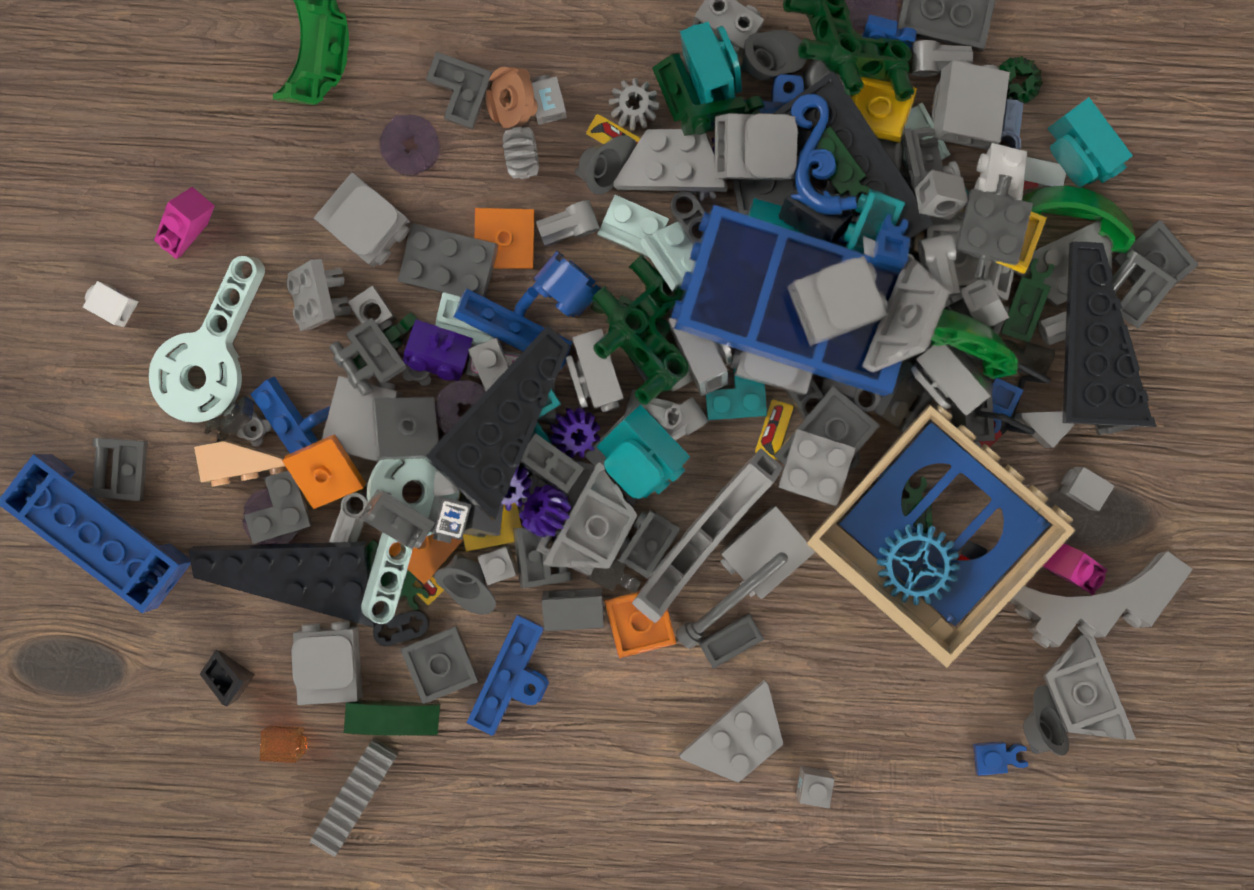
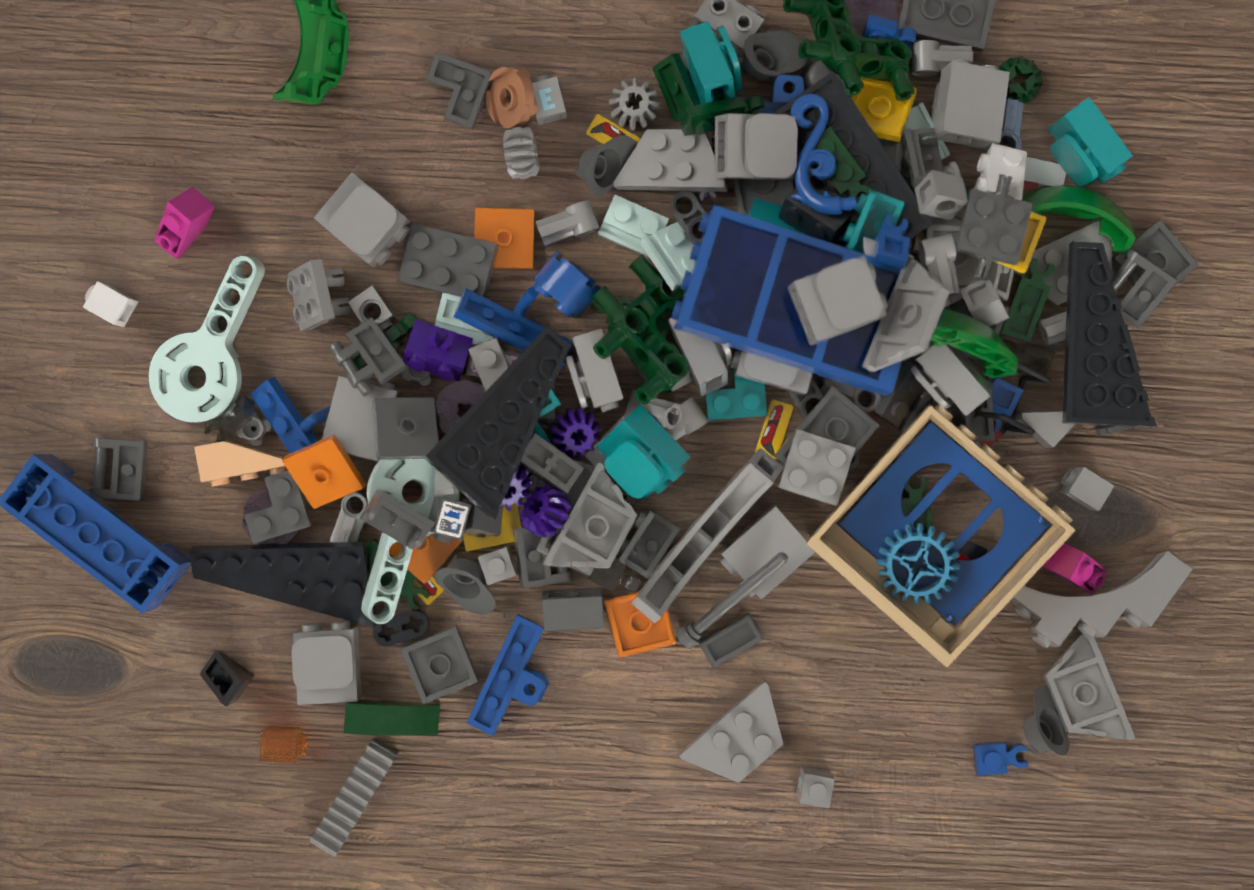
(402, 129): clear purple plate -> none

